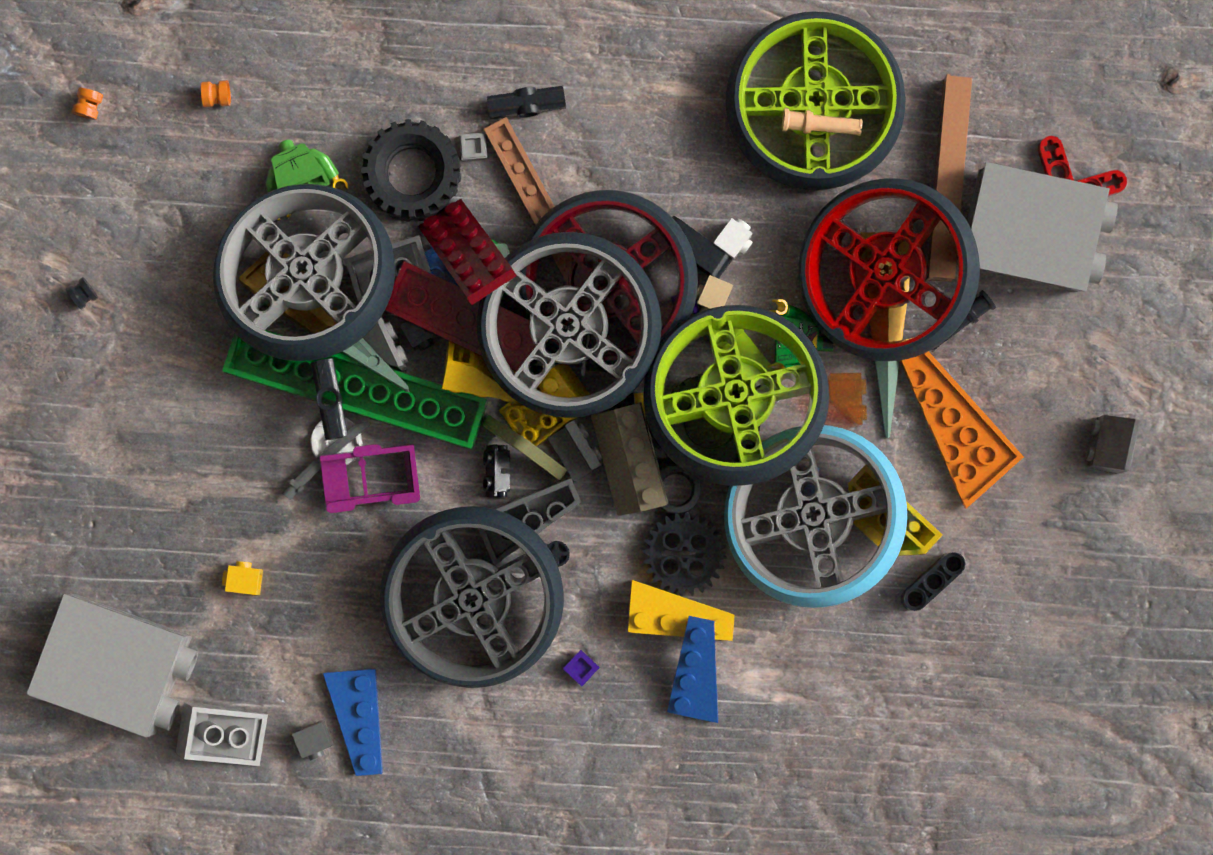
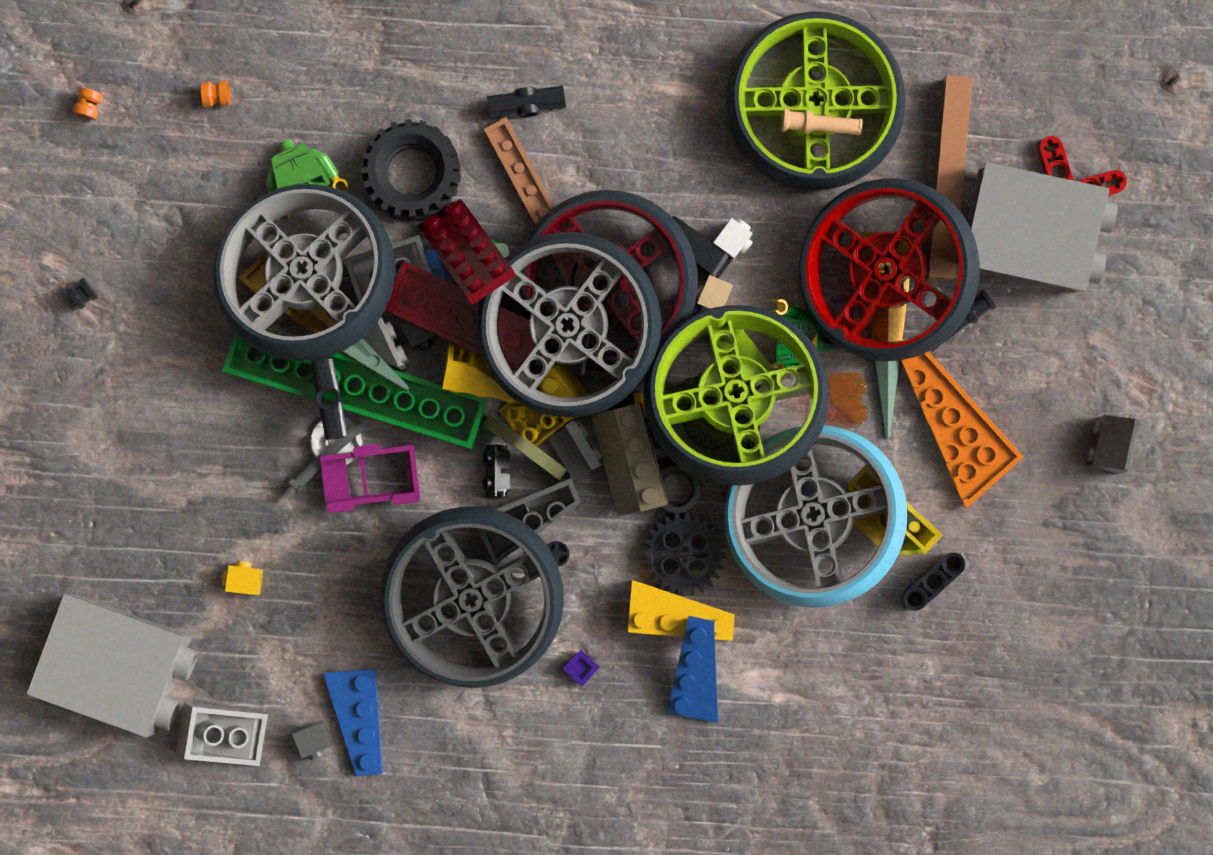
(473, 146): light grey tile -> none

